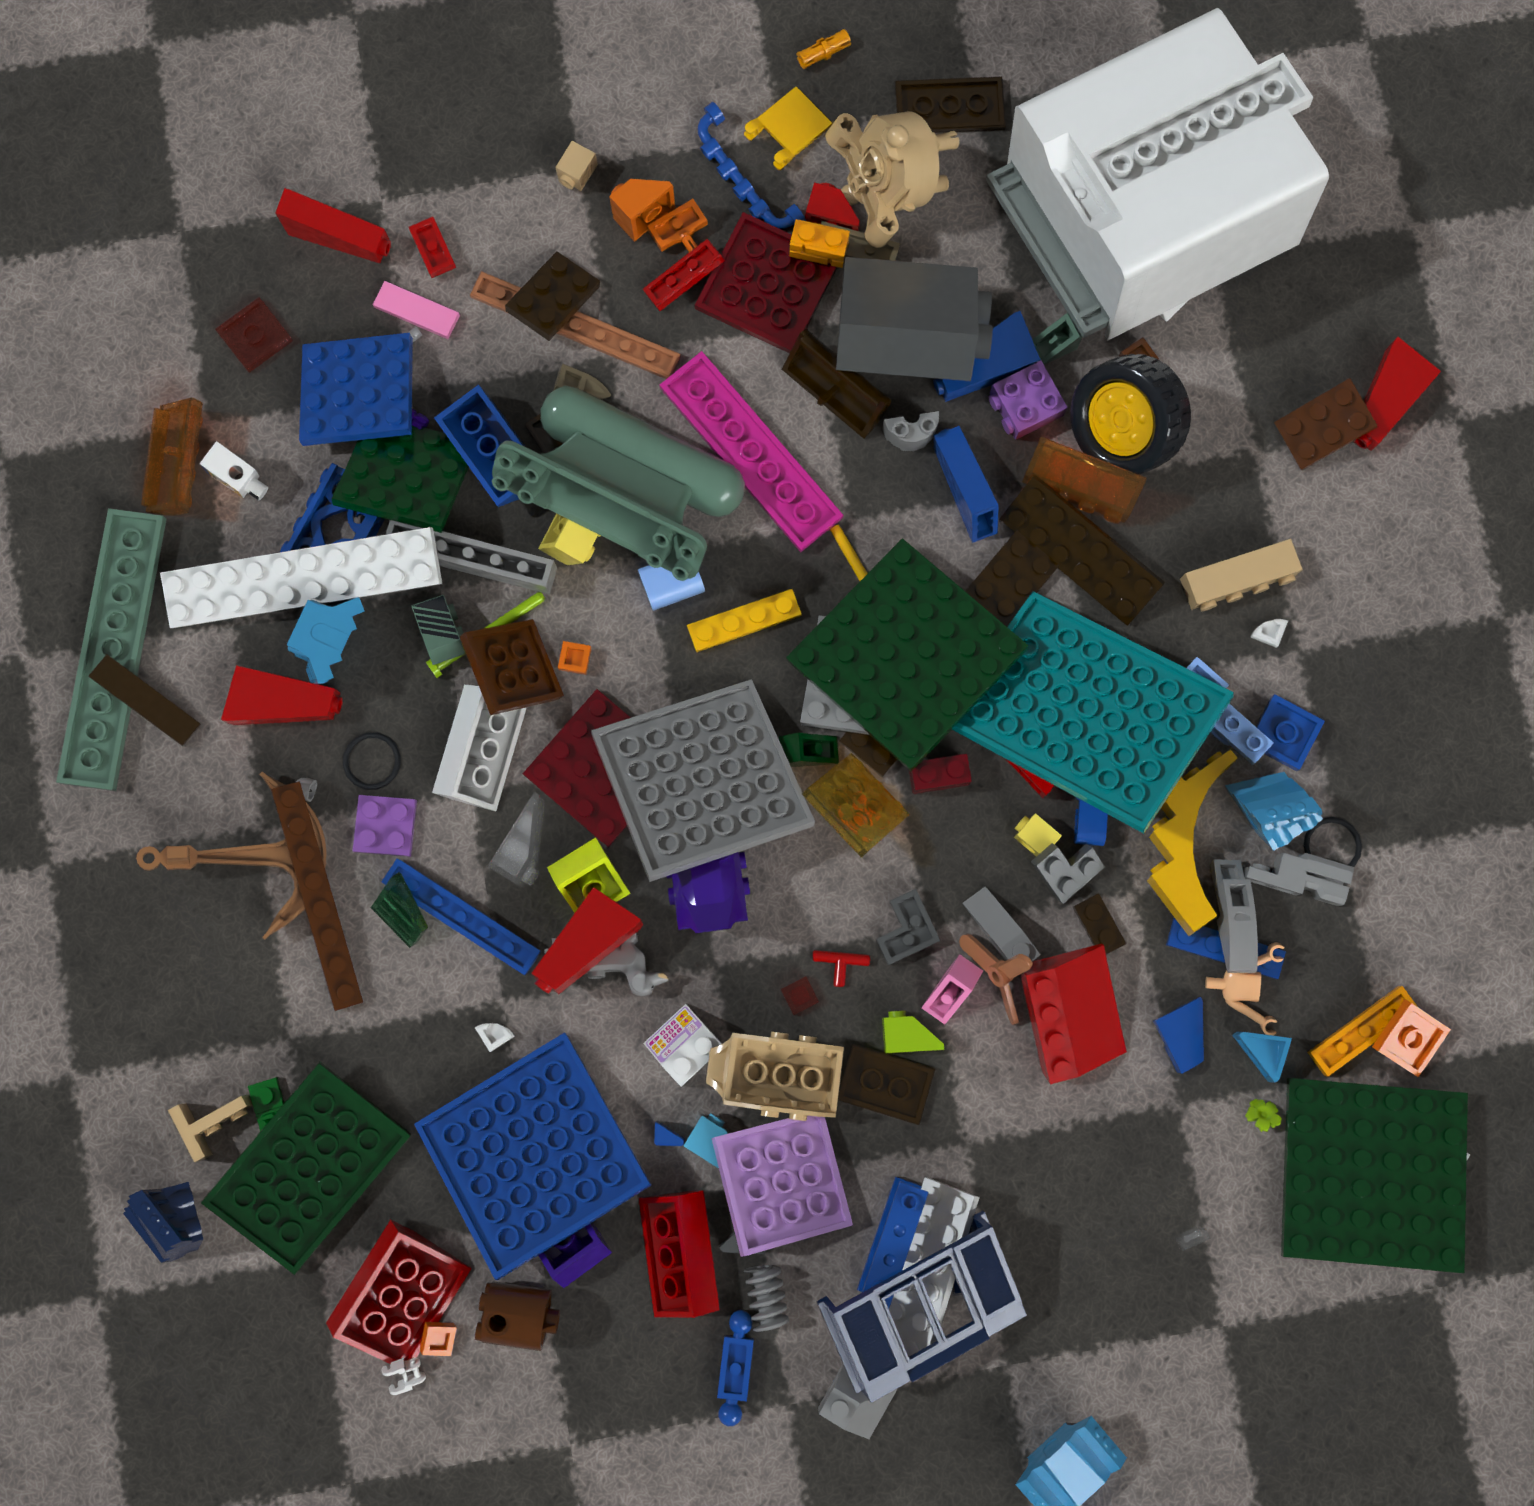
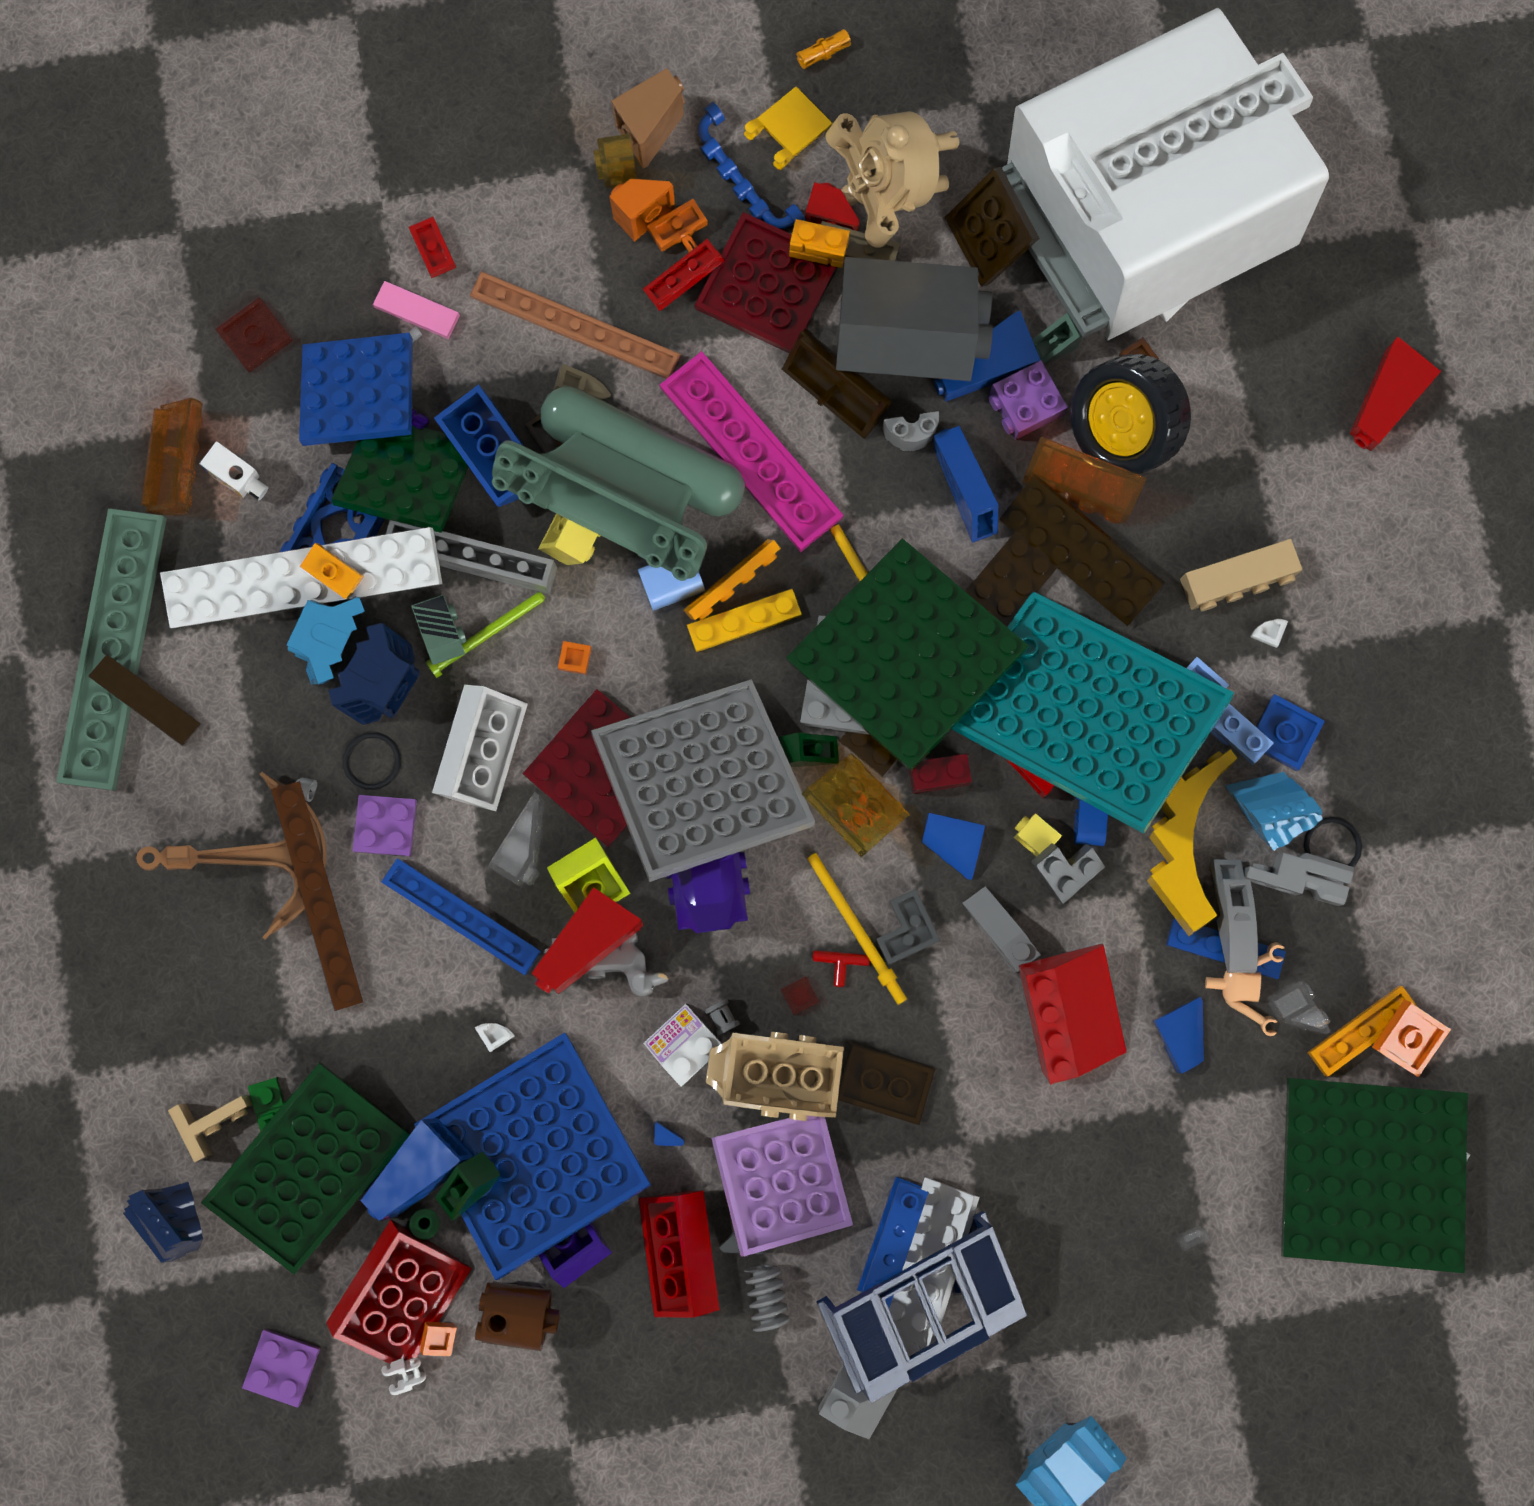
(272, 698): red slope -> none
(281, 1368): none -> medium lavender plate
(331, 227): red slope -> none
(331, 571): none -> light orange plate
(376, 677): none -> dark blue slope
(400, 911): clear green wing -> none
(415, 1170): none -> blue slope
(418, 1217): none -> dark green hose
(467, 1185): none -> dark green slope
(511, 666): reddish brown plate -> none
(552, 296): dark brown plate -> none
(576, 166): tan brick -> none
(615, 160): none -> clear yellow brick
(649, 113): none -> medium nougat slope
(701, 1137): medium azure slope -> none
(722, 1017): none -> light grey bush
(724, 587): none -> light orange plate
(735, 1368): blue plate -> none
(886, 976): none -> yellow bar
(907, 1034): lime slope -> none
(952, 989): bright pink slope -> none
(954, 103): dark brown tile -> none
(954, 842): none -> blue slope
(991, 226): none -> dark brown plate
(999, 971): nougat piece -> none
(1099, 923): dark brown plate -> none
(1263, 1114): lime plant -> none
(1265, 1052): dark azure slope -> none
(1295, 1007): none -> clear slope
(1326, 424): reddish brown plate -> none

